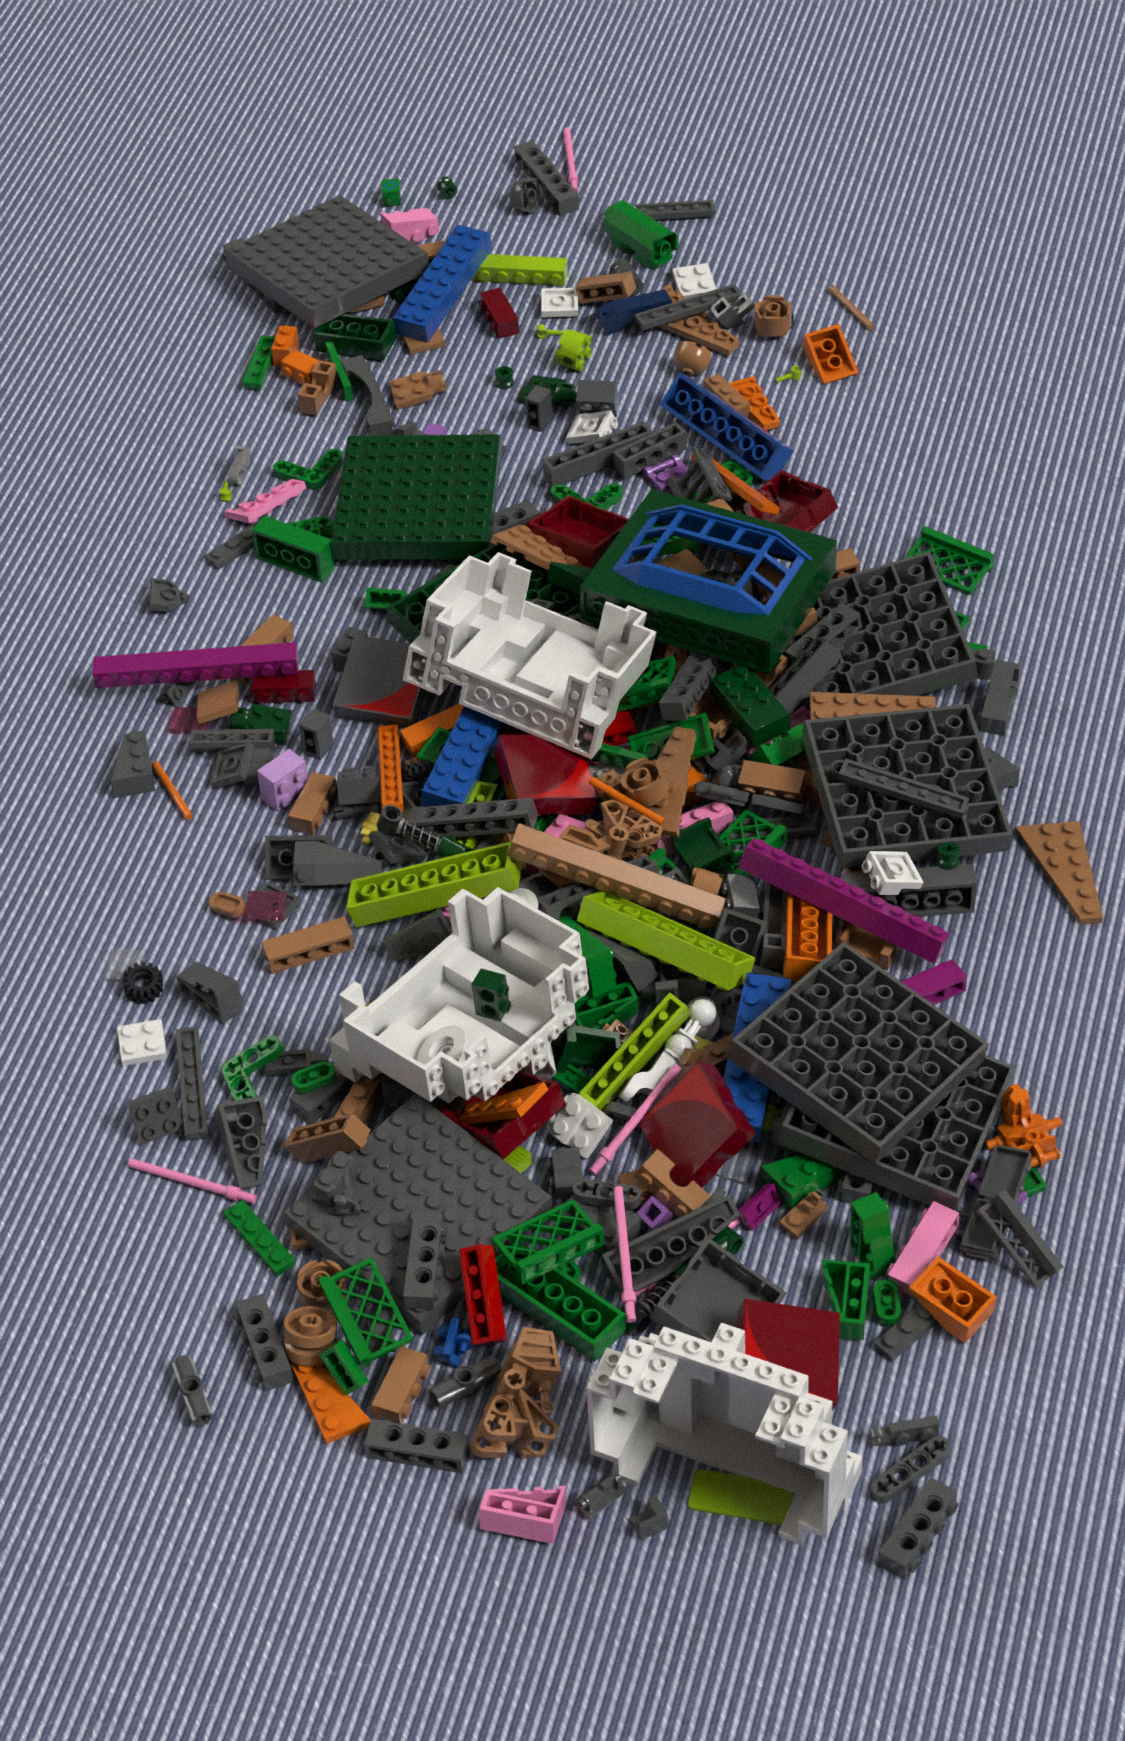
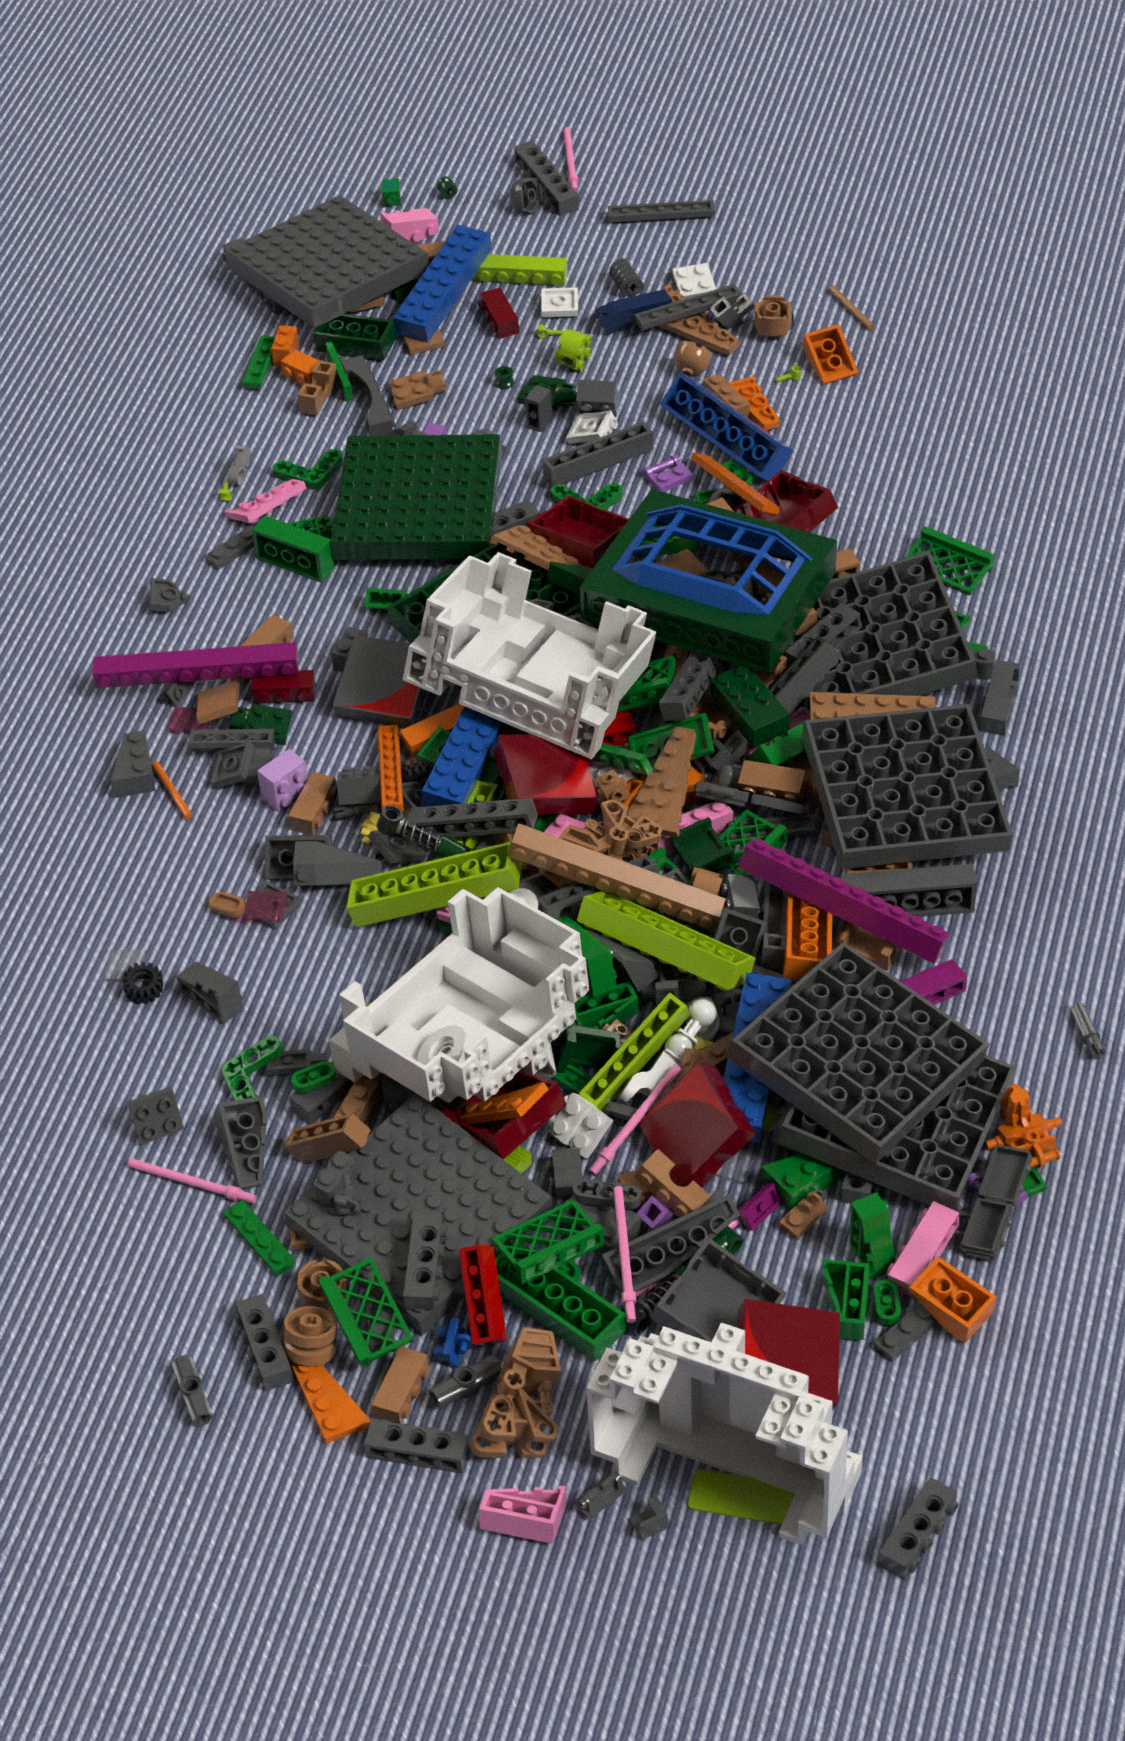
(142, 1042): white plate -> none
(191, 1083): dark grey plate -> none
(308, 945): medium nougat brick -> none
(316, 734): dark grey brick -> none
(343, 1367): green brick -> none
(419, 937): dark grey wing -> none
(491, 995): dark green brick -> none
(605, 287): medium nougat brick -> none
(626, 800): orange bar -> none
(638, 232): green brick -> none
(645, 782): medium nougat brick -> none
(650, 450): dark grey brick -> none
(681, 488): dark grey fence -> none
(891, 872): white plate -> none
(903, 788): dark grey plate -> none
(906, 1431): dark grey plate -> none
(913, 1472): dark grey beam -> none
(948, 855): dark green wheel -> none
(1027, 1237): dark grey fence -> none
(1065, 862): medium nougat wing -> none
(1090, 1035): none -> dark grey axle

